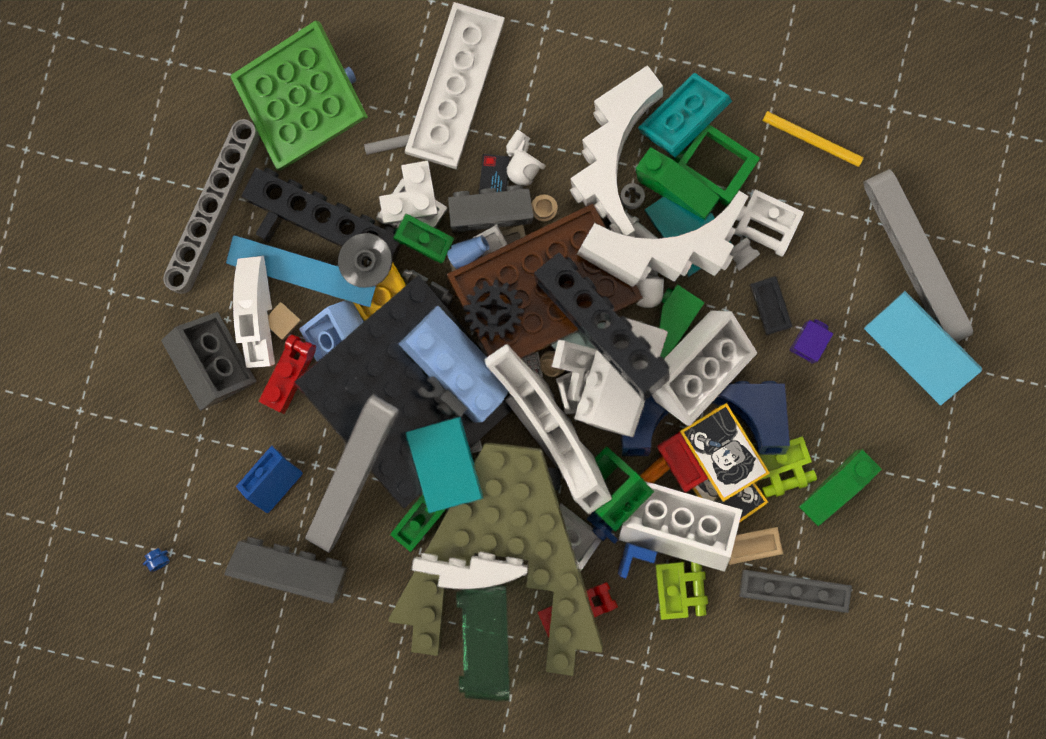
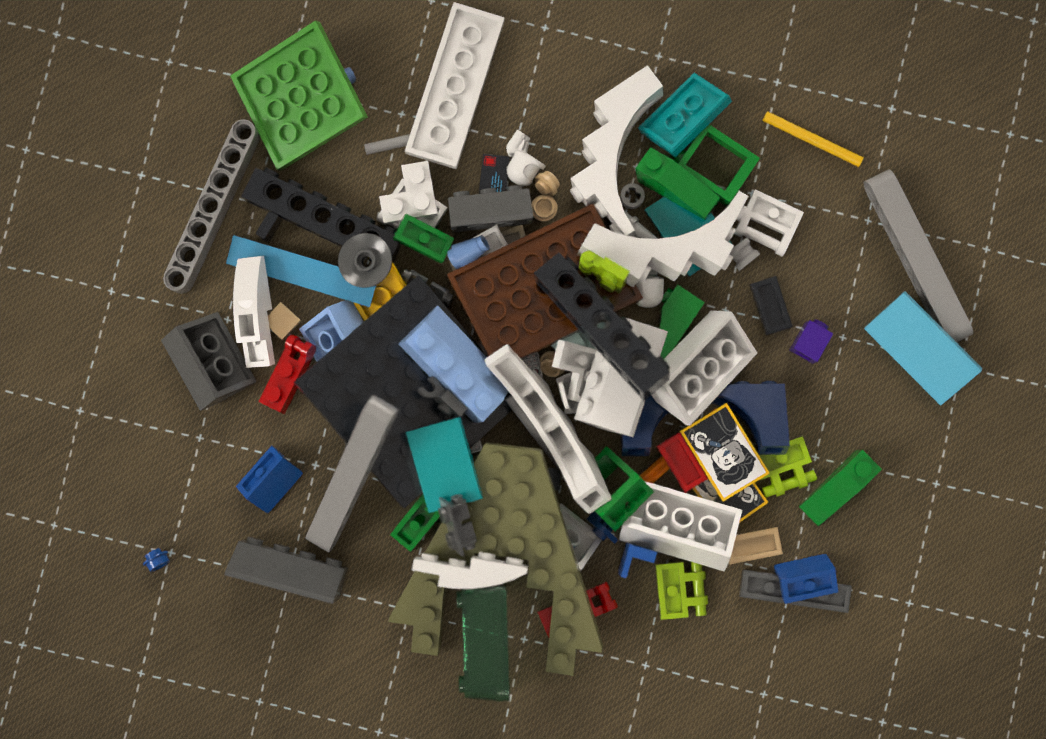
(458, 534): none -> dark grey hinge
(483, 309): black gear -> none
(546, 183): none -> tan plate
(609, 273): none -> lime plate
(806, 578): none -> blue panel

